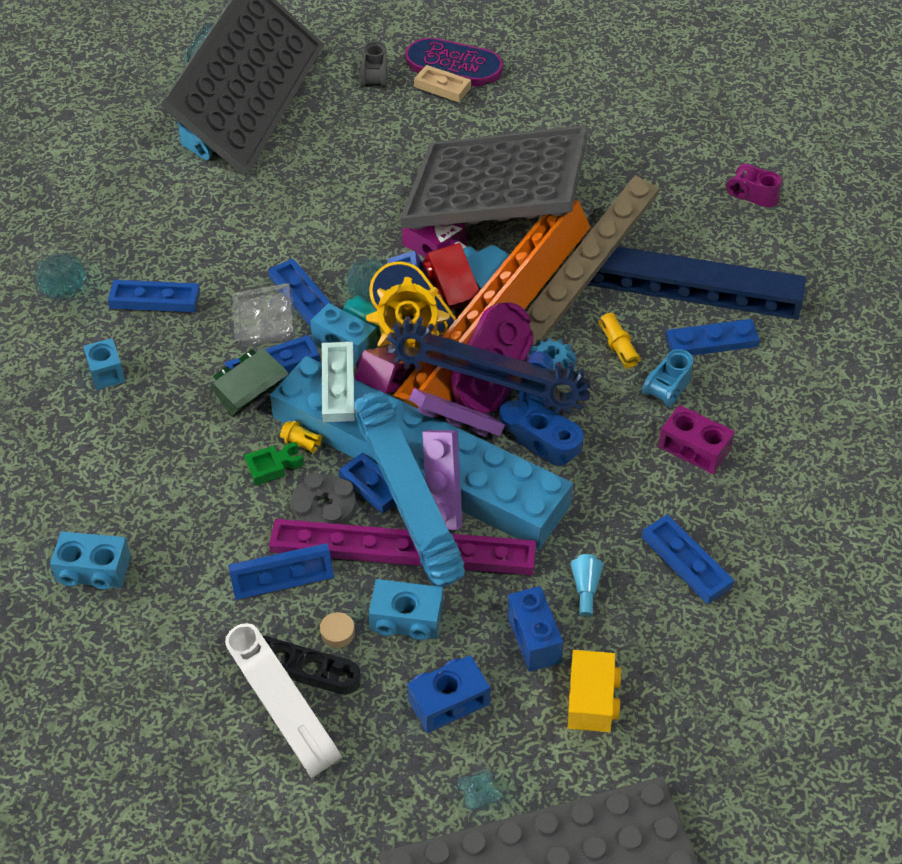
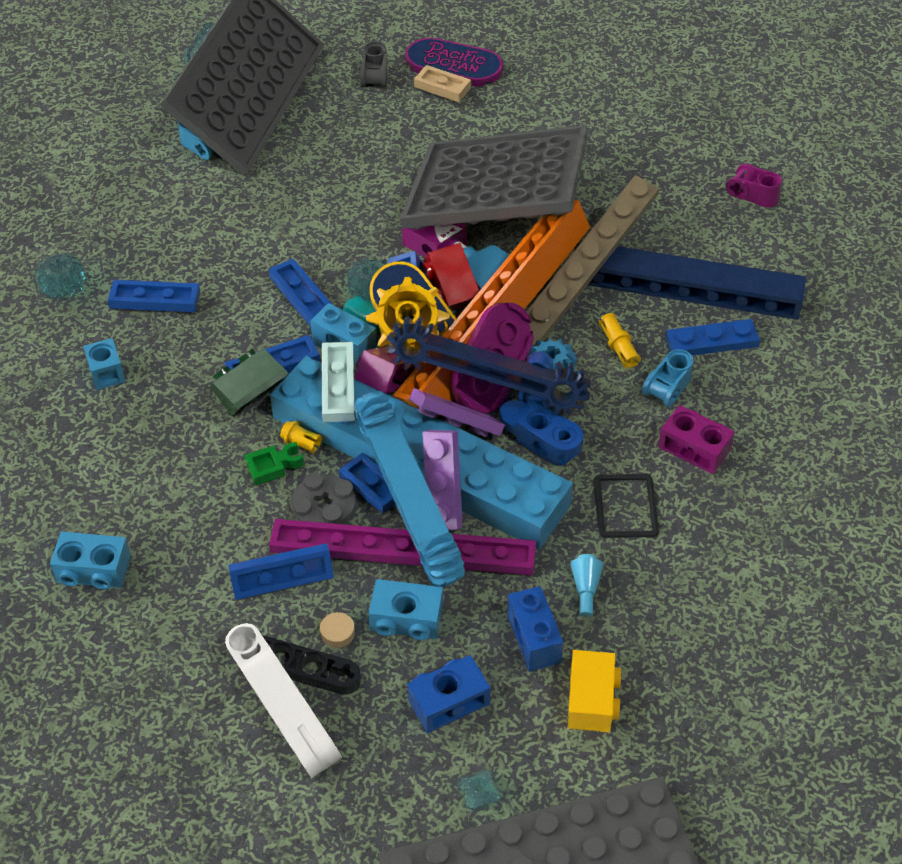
(263, 315): clear plate -> none
(599, 504): none -> black piece
(687, 559): blue plate -> none

